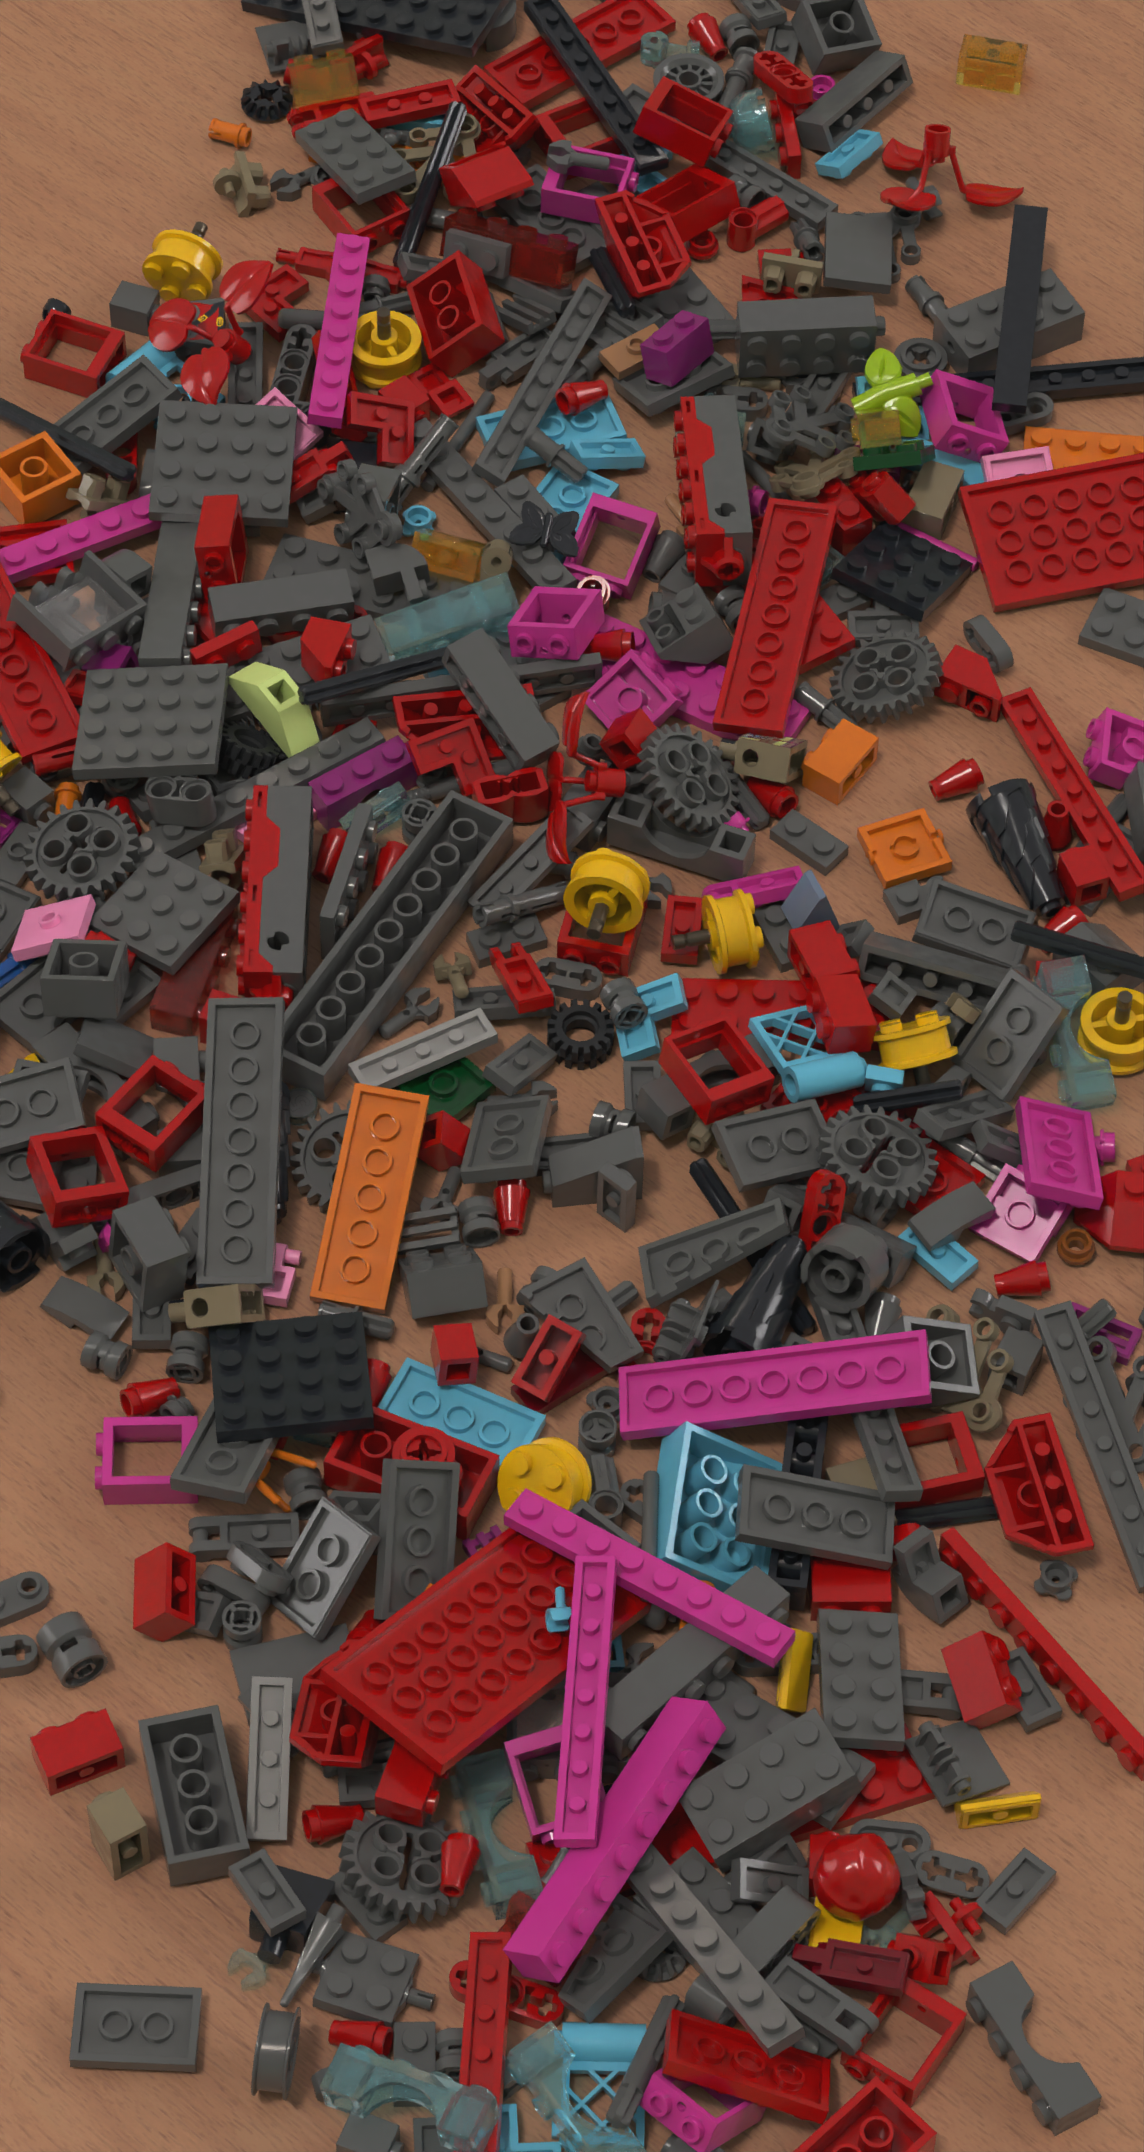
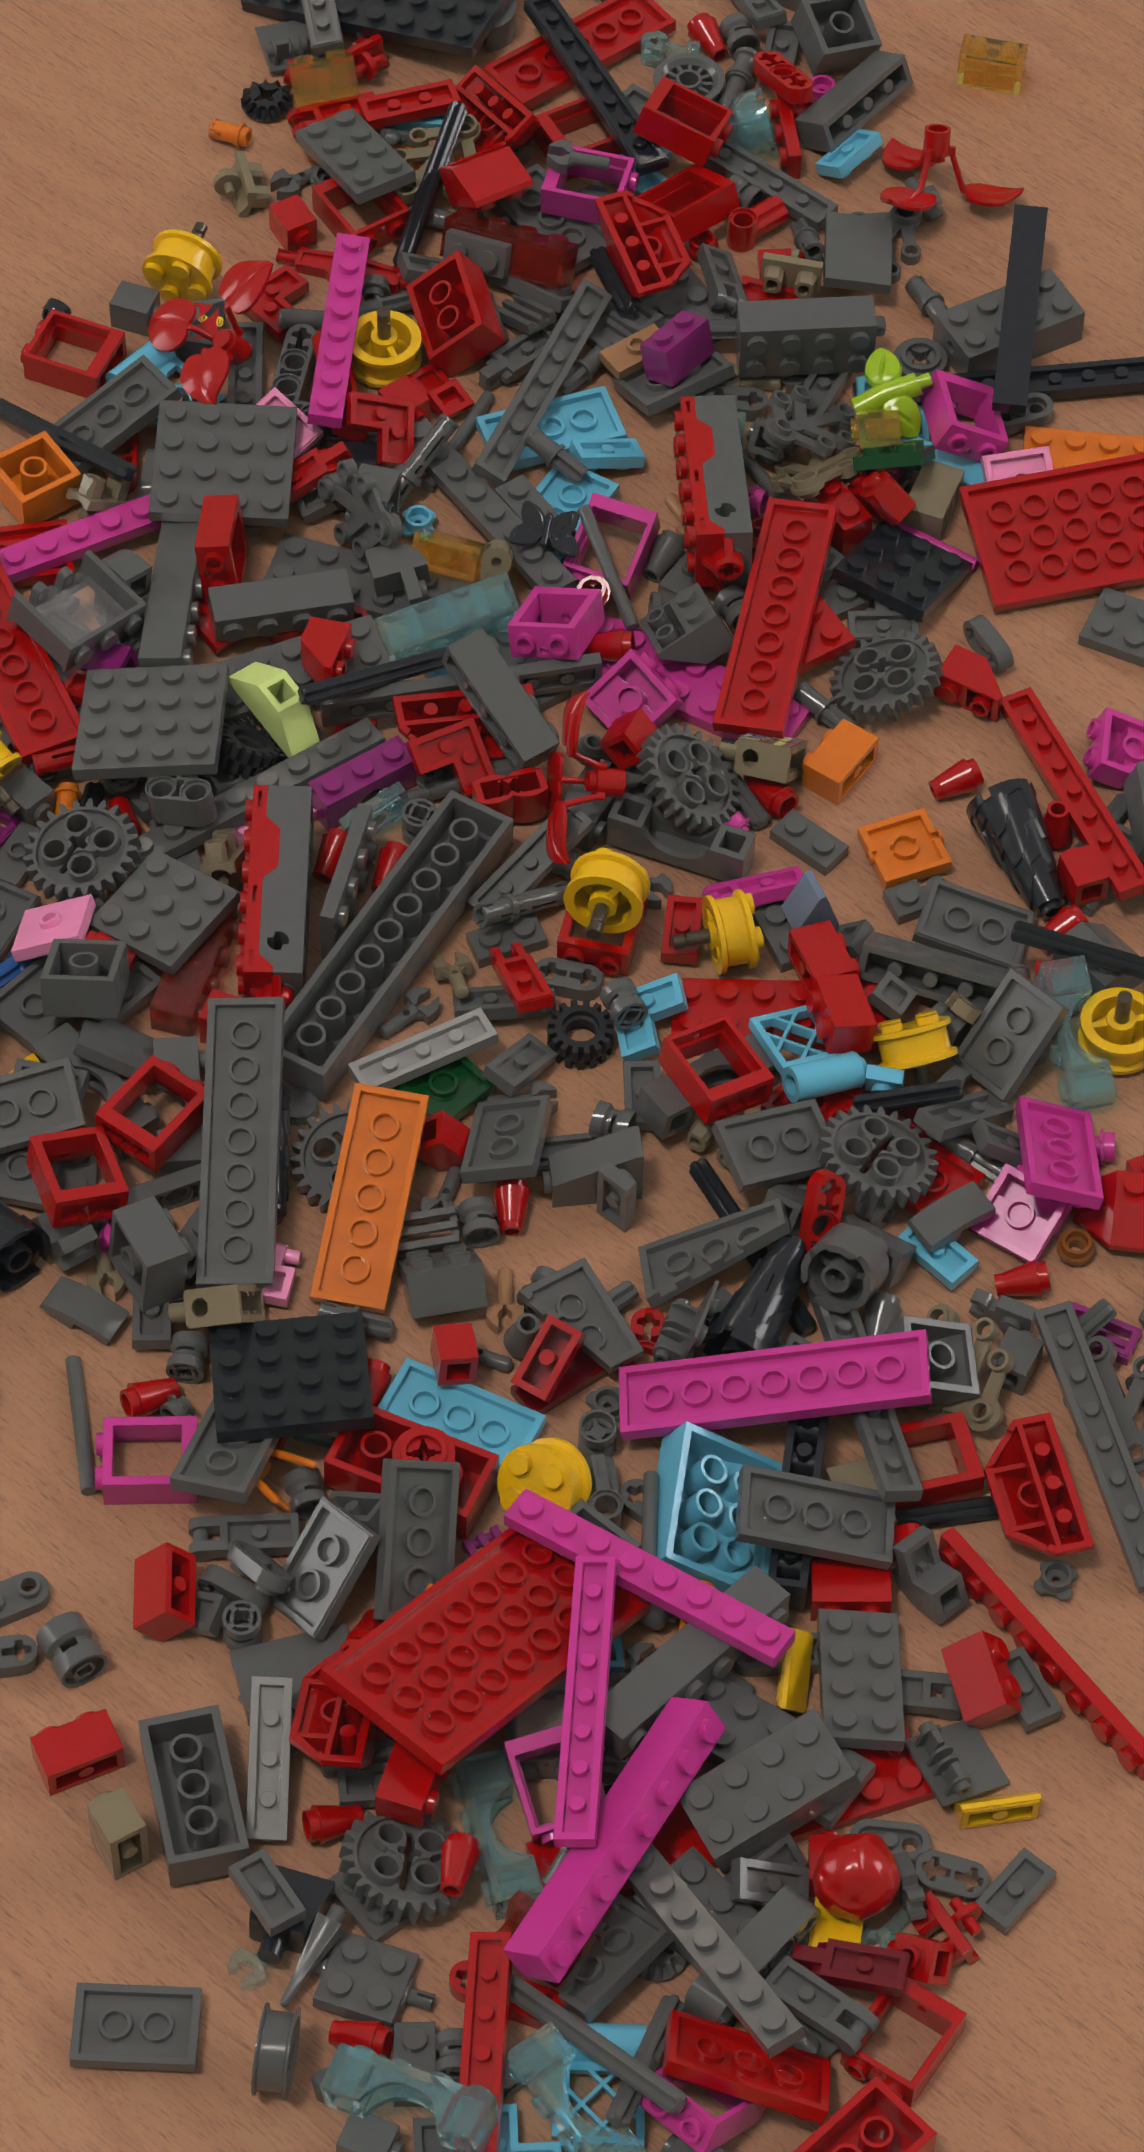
(80, 1425): none -> dark grey bar
(106, 1355): dark grey wheel -> none
(229, 647): red plate -> none
(293, 223): none -> red brick
(557, 1617): medium azure hand -> none
(579, 396): red cone -> none
(597, 2047): none -> dark grey axle
(608, 567): none -> dark grey bar
(721, 278): none -> dark grey plate
(1059, 2091): dark grey arch -> none

